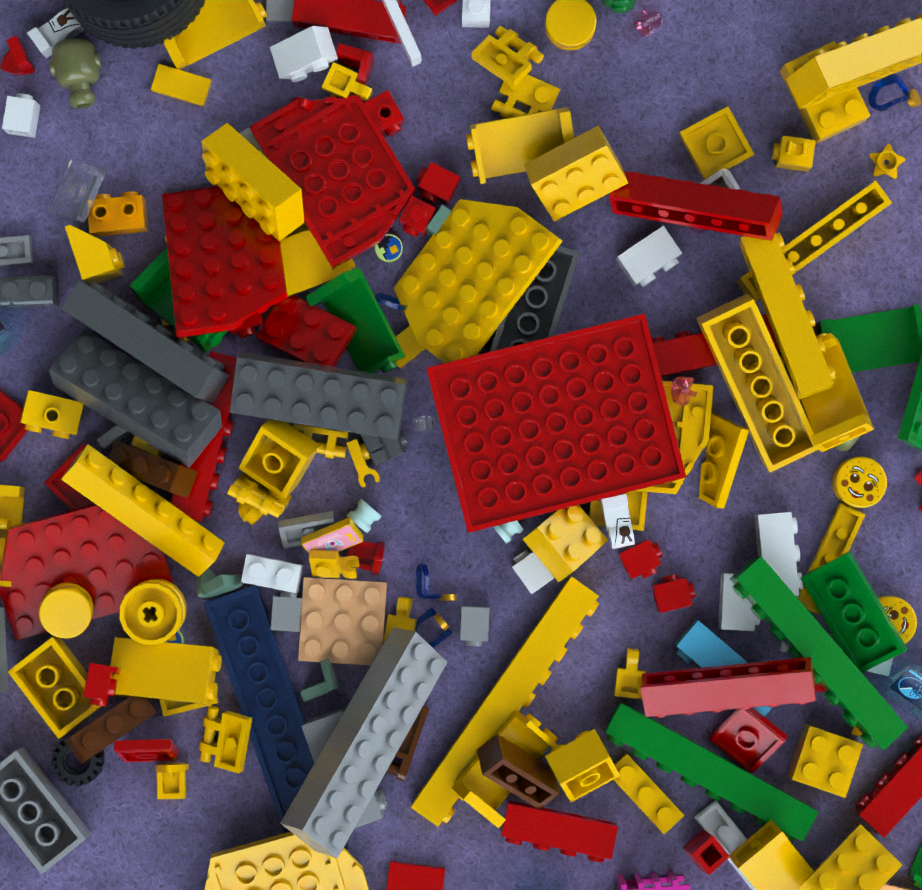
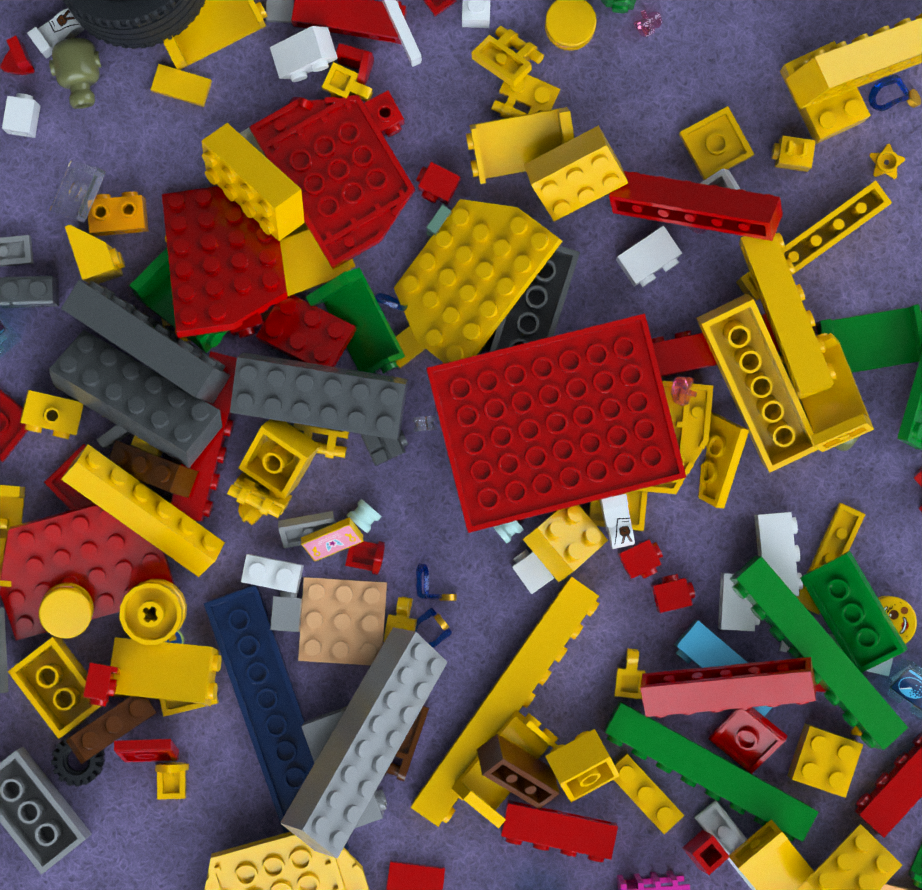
(214, 587): sand green tile -> none
(232, 739): yellow plate -> none
(323, 686): sand green tile -> none
(329, 564): yellow plate -> none
(359, 456): yellow plate -> none
(389, 248): tile -> none
(416, 217): red brick -> none
(474, 625): light grey brick -> none
(859, 482): yellow head -> none

